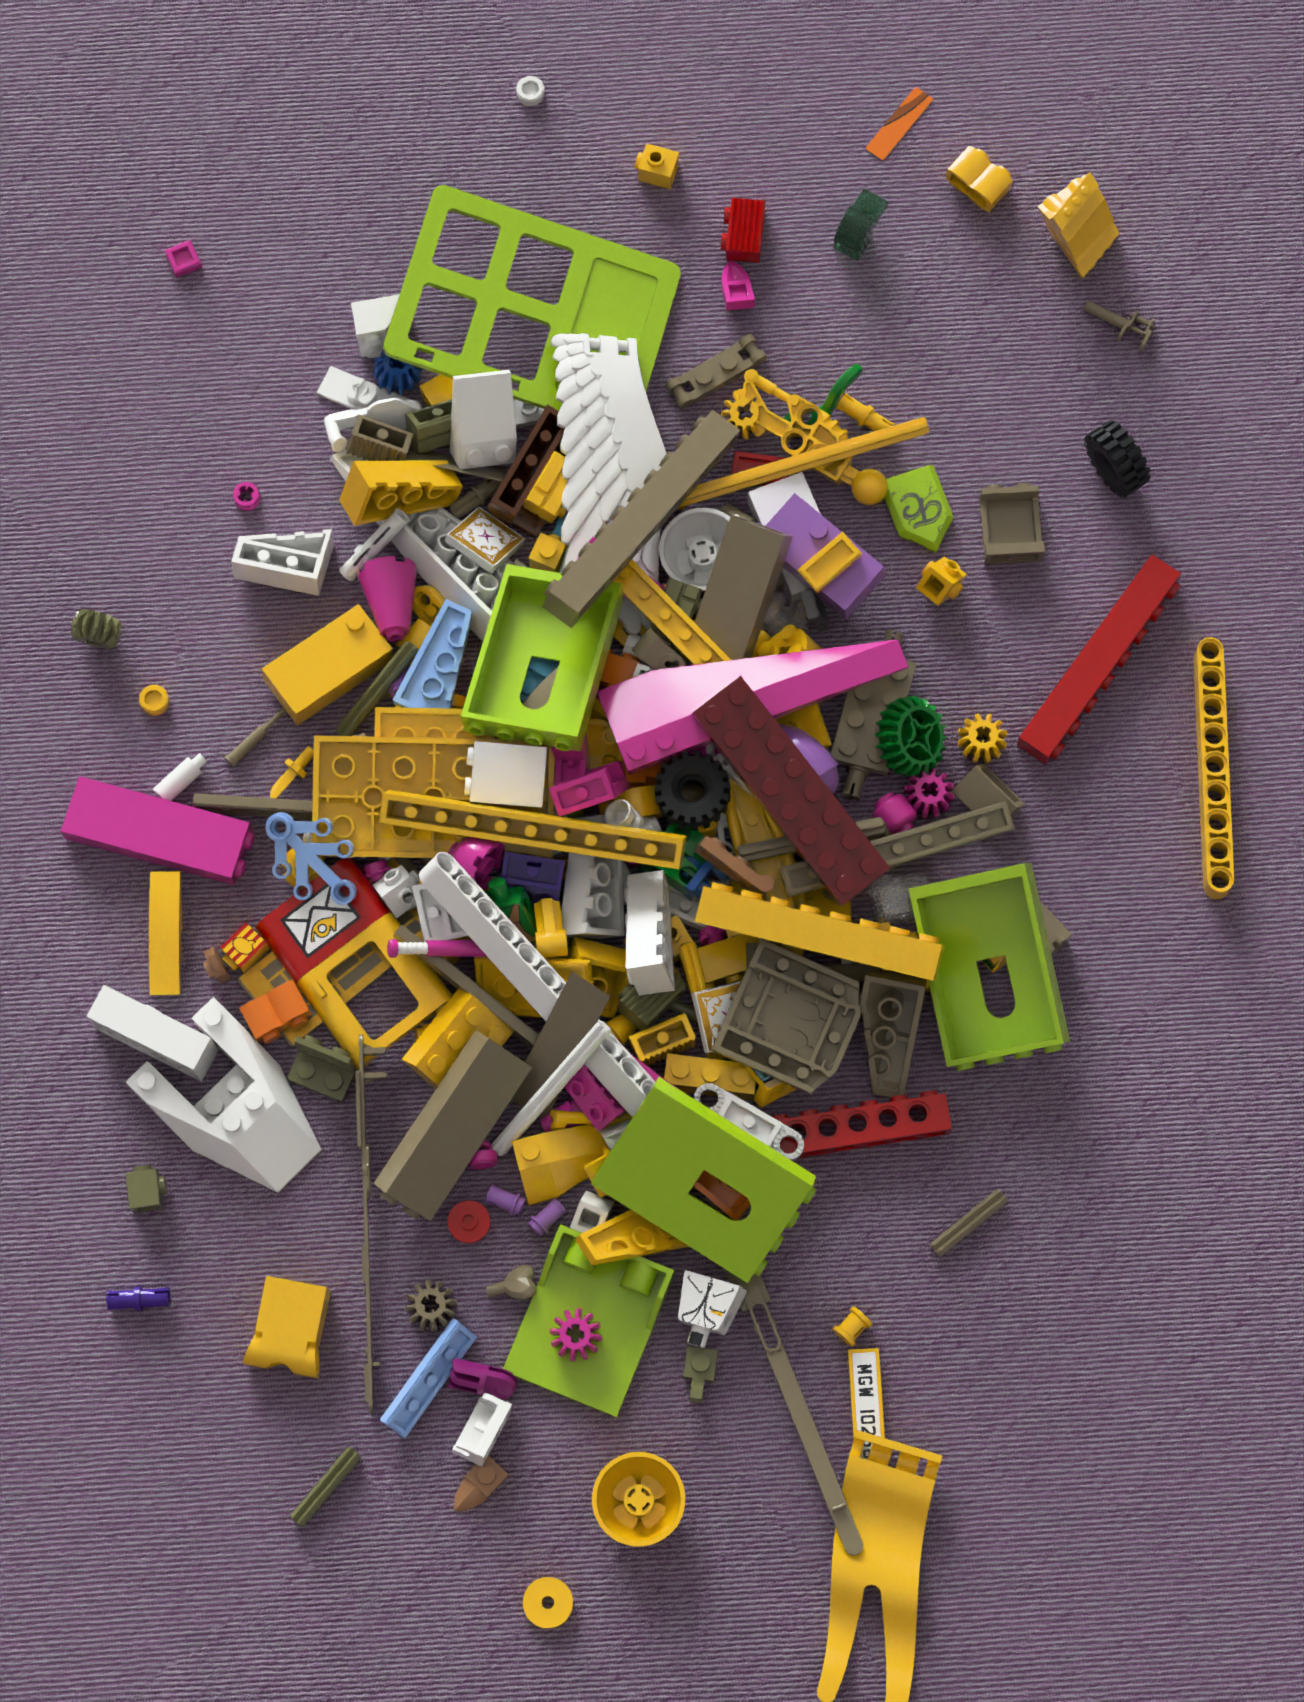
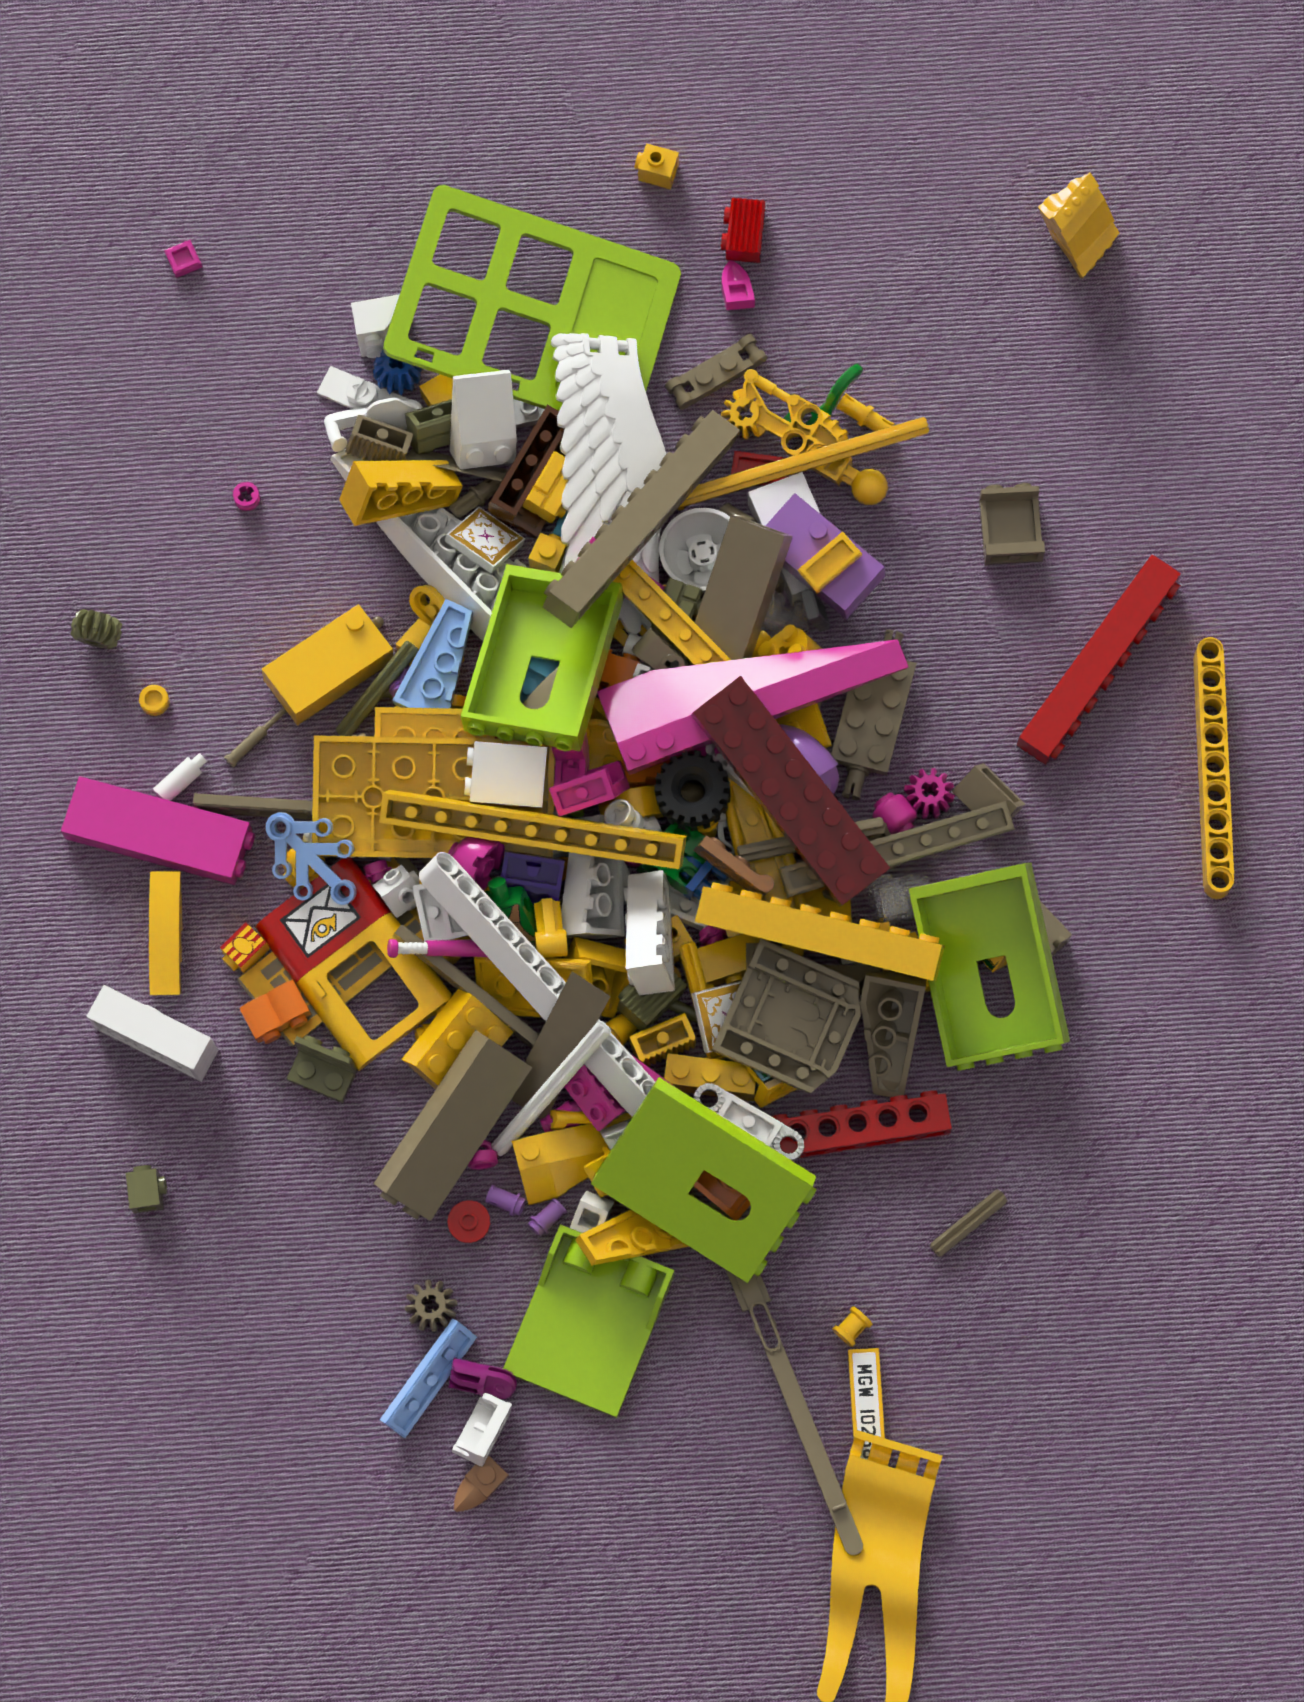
(138, 1298): dark purple pin -> none
(215, 966): medium nougat plate -> none
(246, 1118): white wedge -> none
(284, 561): white wedge -> none
(289, 1327): yellow piece -> none
(295, 768): yellow piece -> none
(325, 1486): olive axle -> none
(361, 1080): dark tan piece -> none
(390, 594): dark pink cone -> none
(395, 524): white pin -> none
(516, 1285): dark tan rock -> none
(530, 91): white tile -> none
(562, 1605): yellow piece -> none
(584, 1328): dark pink gear -> none
(623, 1483): yellow piece -> none
(699, 1368): olive plate -> none
(708, 1306): white torso -> none
(858, 224): clear green brick -> none
(899, 123): orange sticker -> none
(910, 736): green gear -> none
(919, 507): lime tile -> none
(941, 580): yellow brick -> none
(979, 178): yellow brick -> none
(980, 749): yellow gear -> none
(1117, 458): black tyre -> none
(1121, 322): dark tan piece -> none

